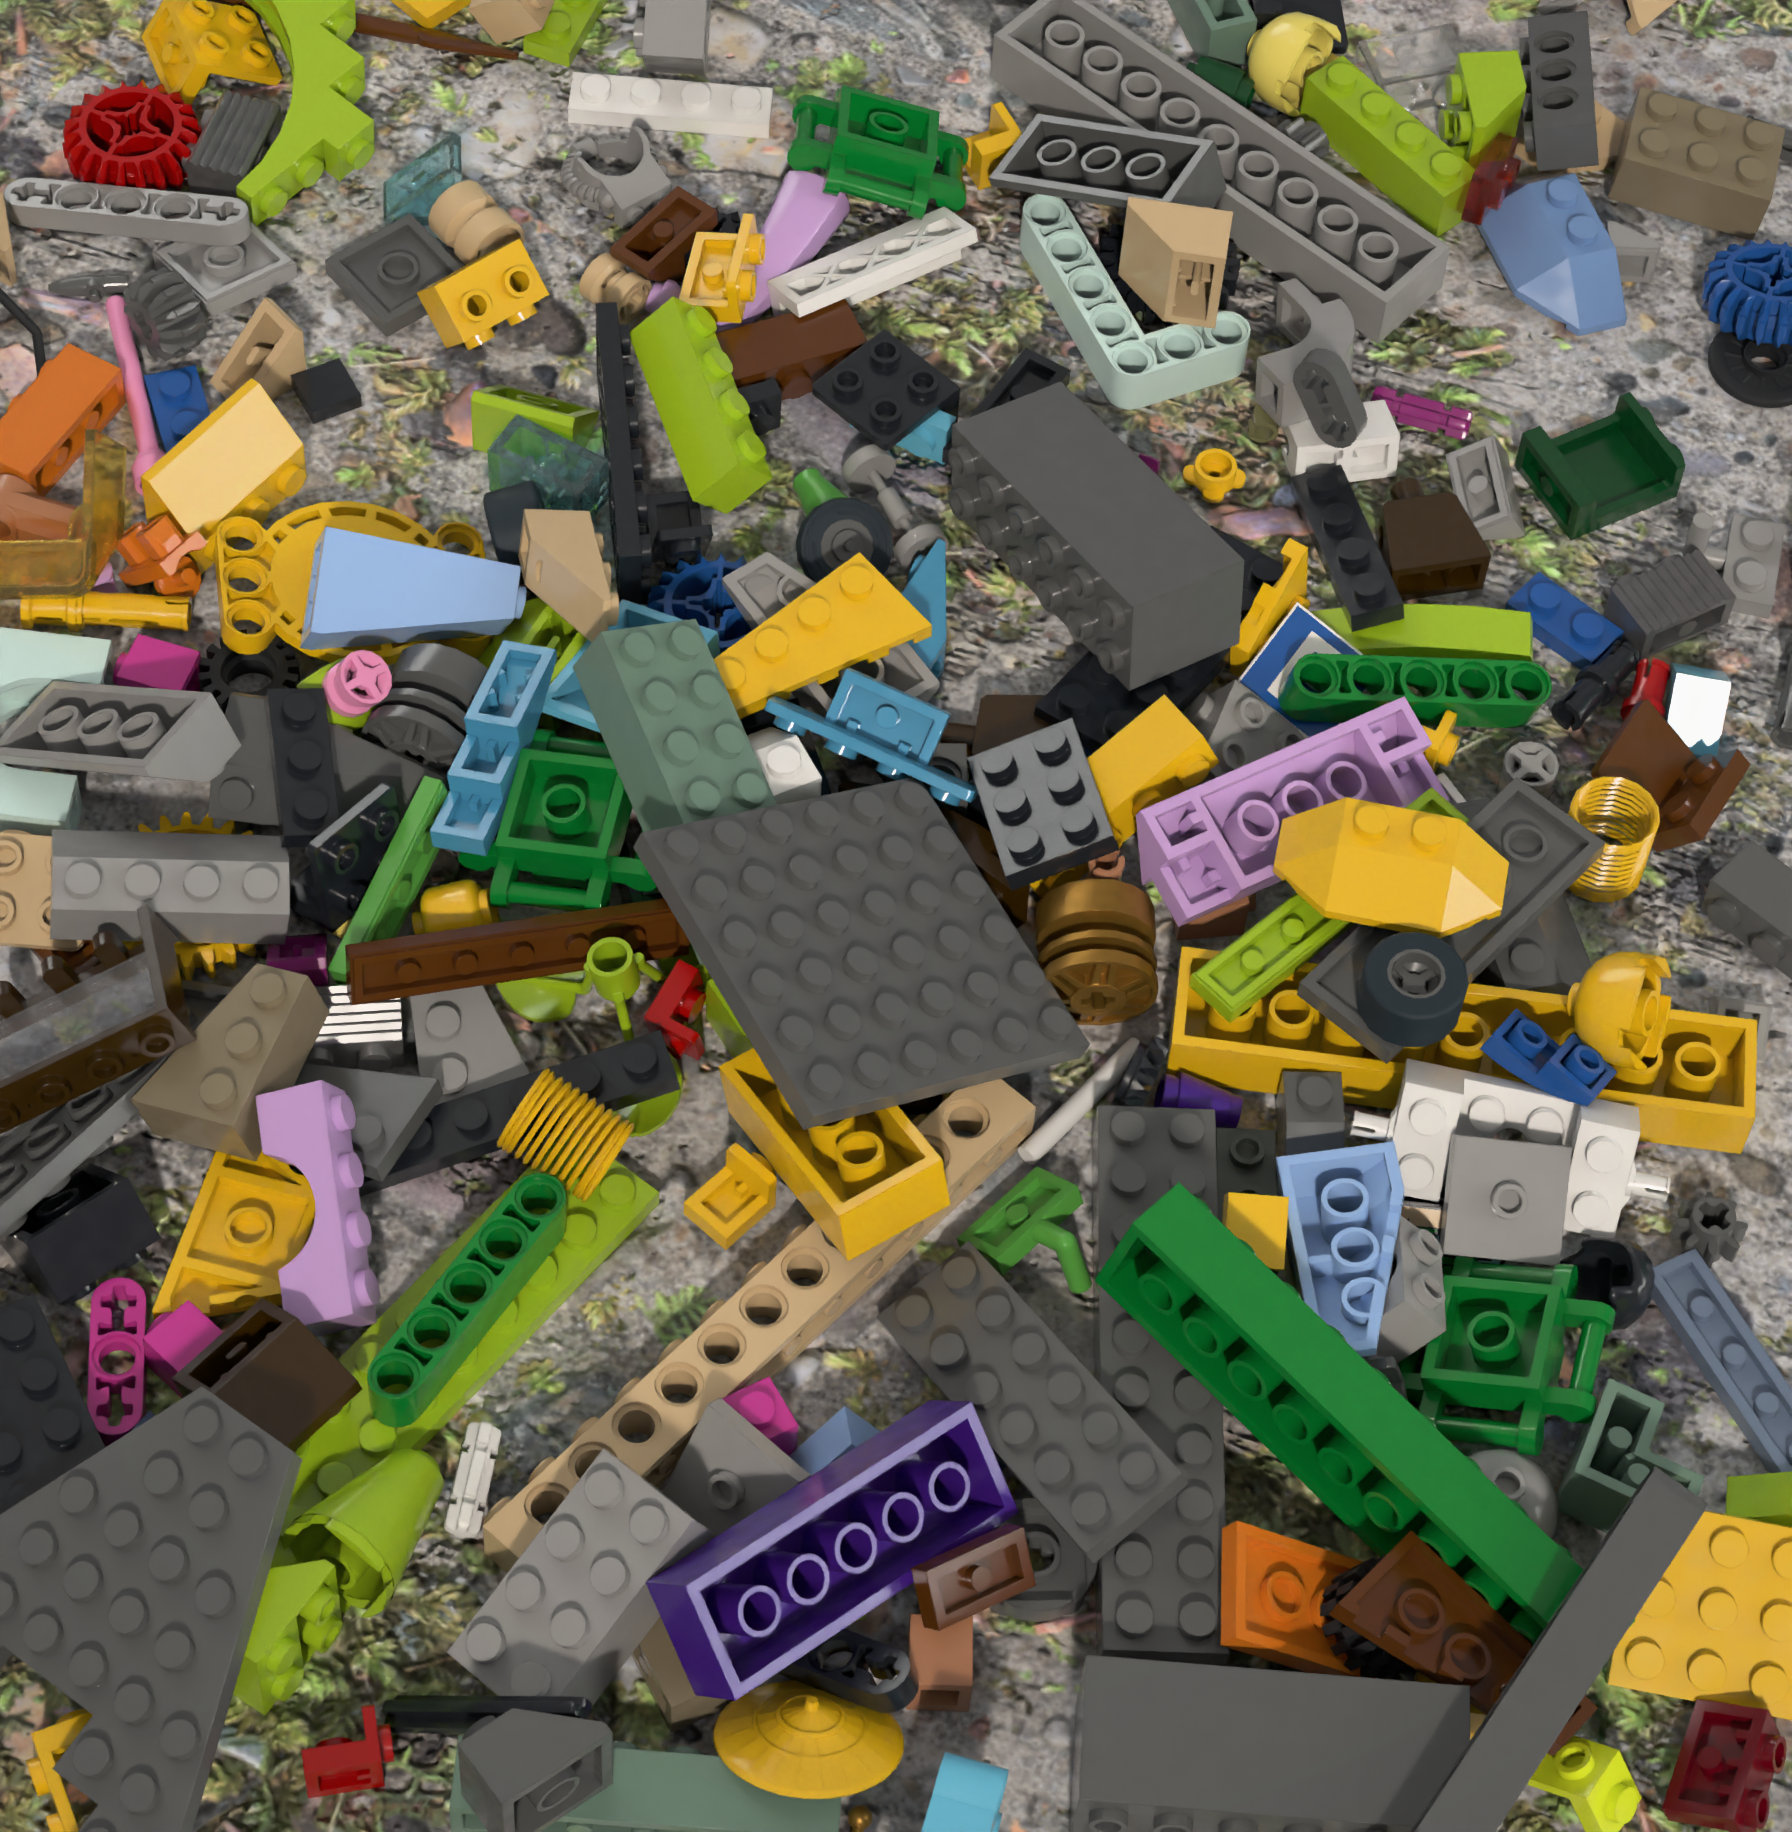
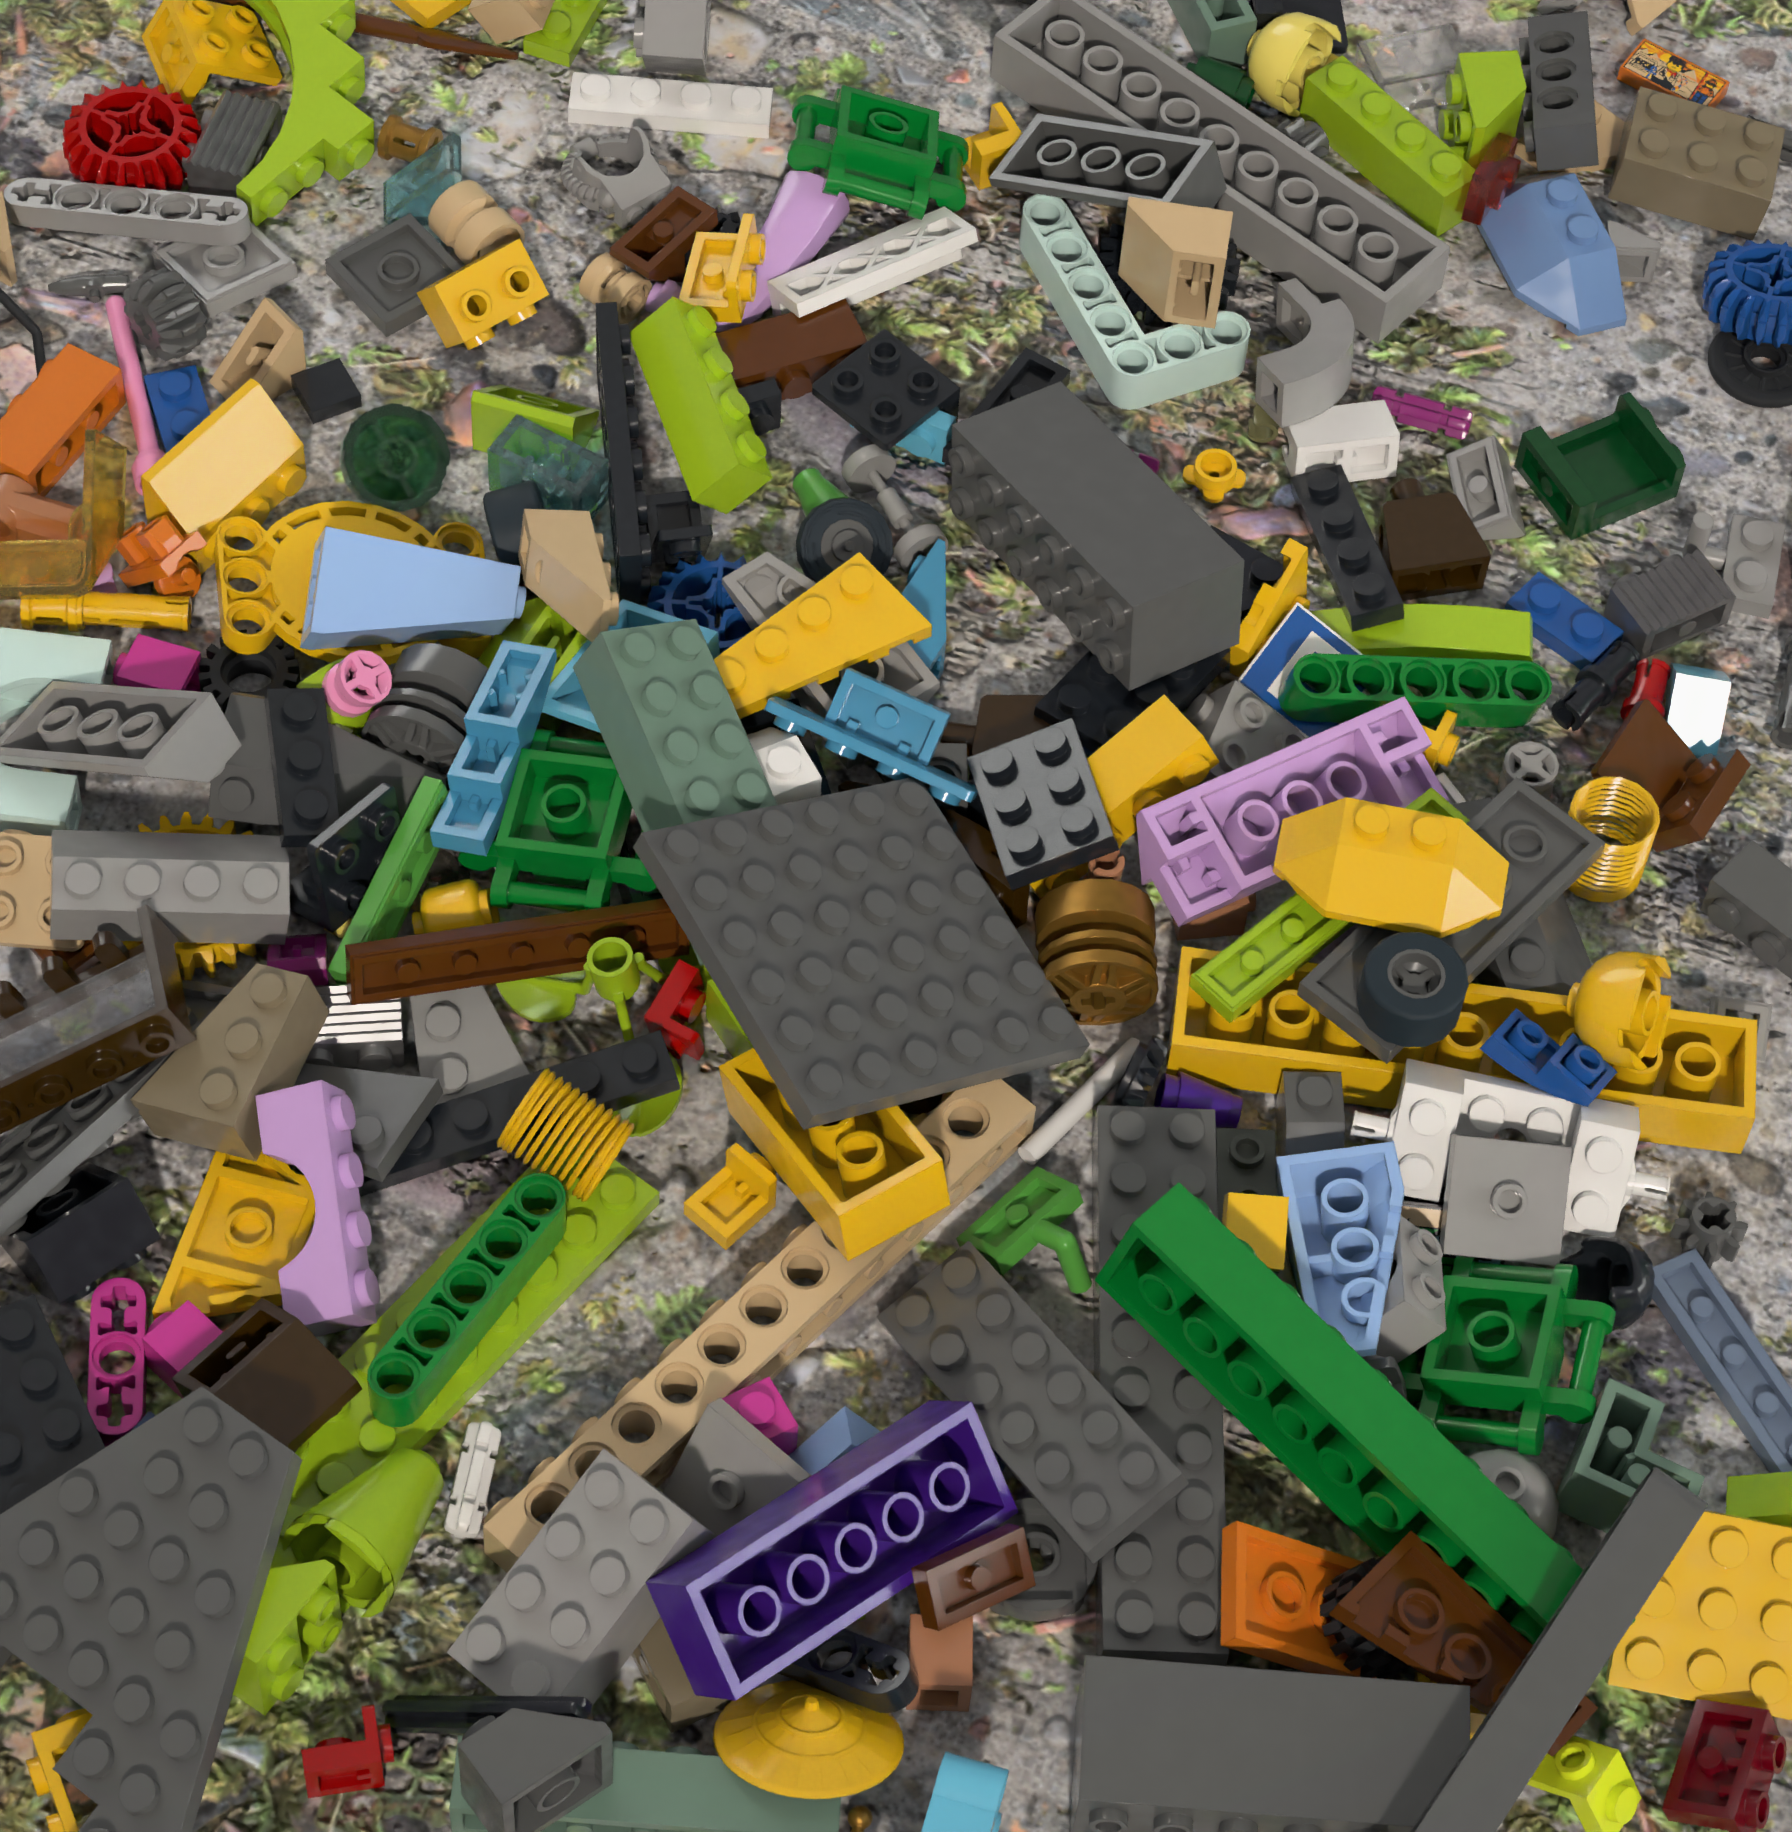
(393, 136): none -> pearl gold bush
(394, 457): none -> clear green cylinder
(1330, 398): dark grey beam -> none
(1671, 74): none -> tile

